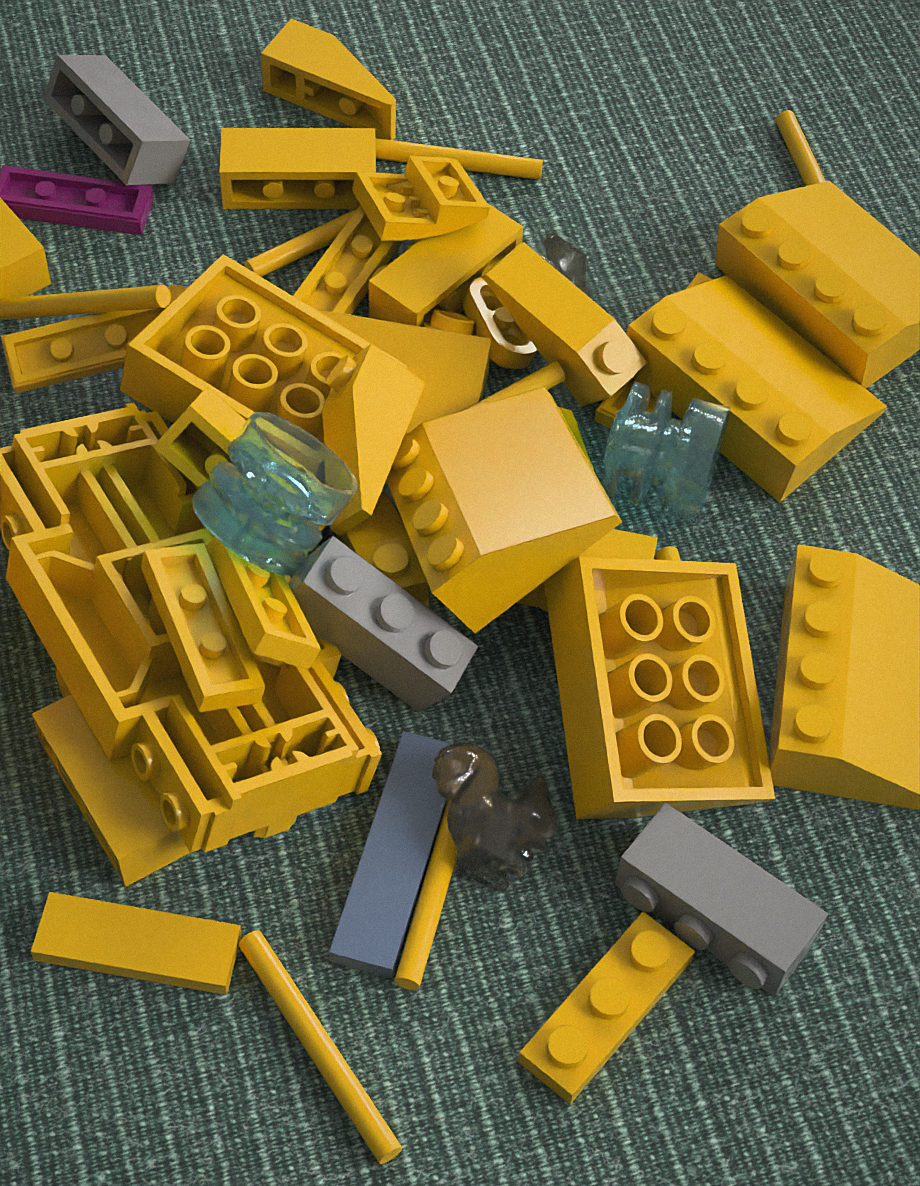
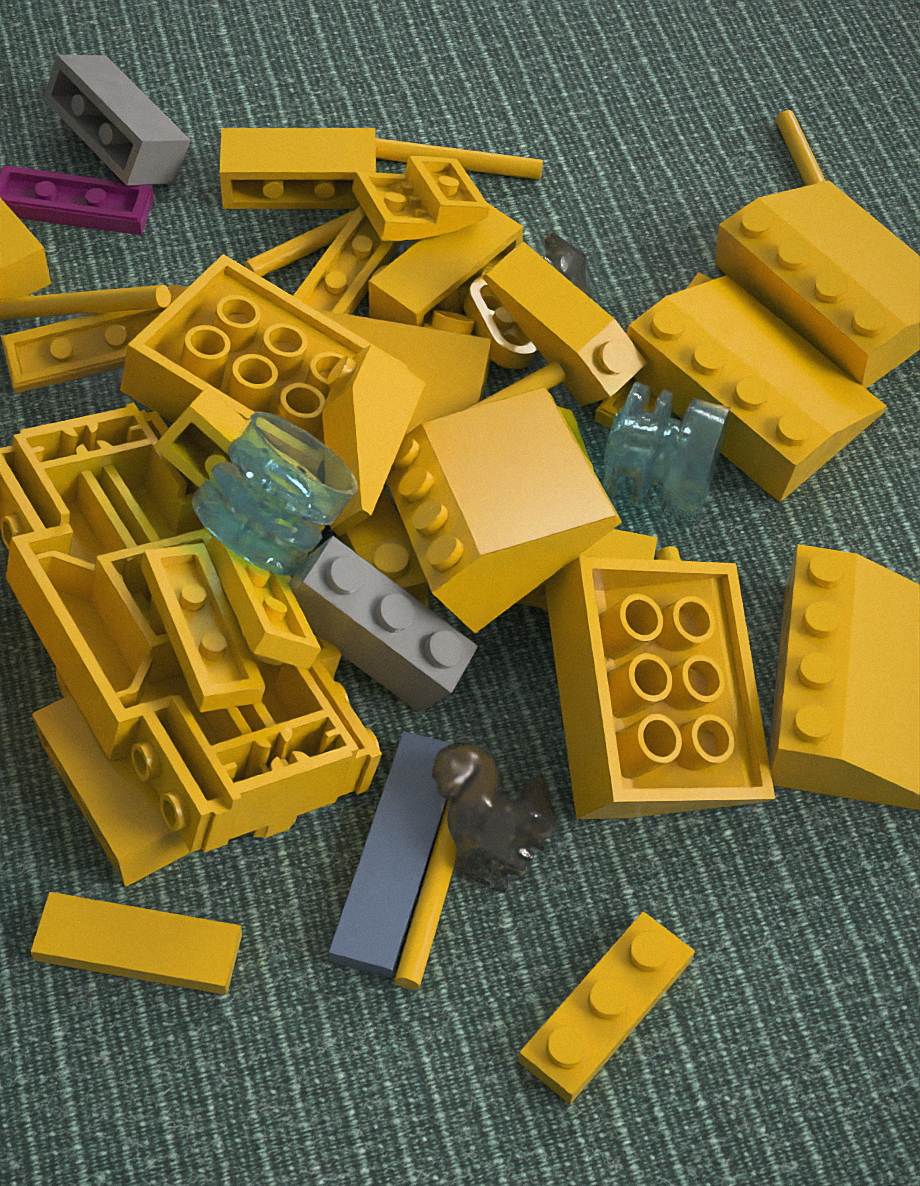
(320, 1047): yellow bar -> none
(327, 79): yellow slope -> none
(719, 900): light grey brick -> none

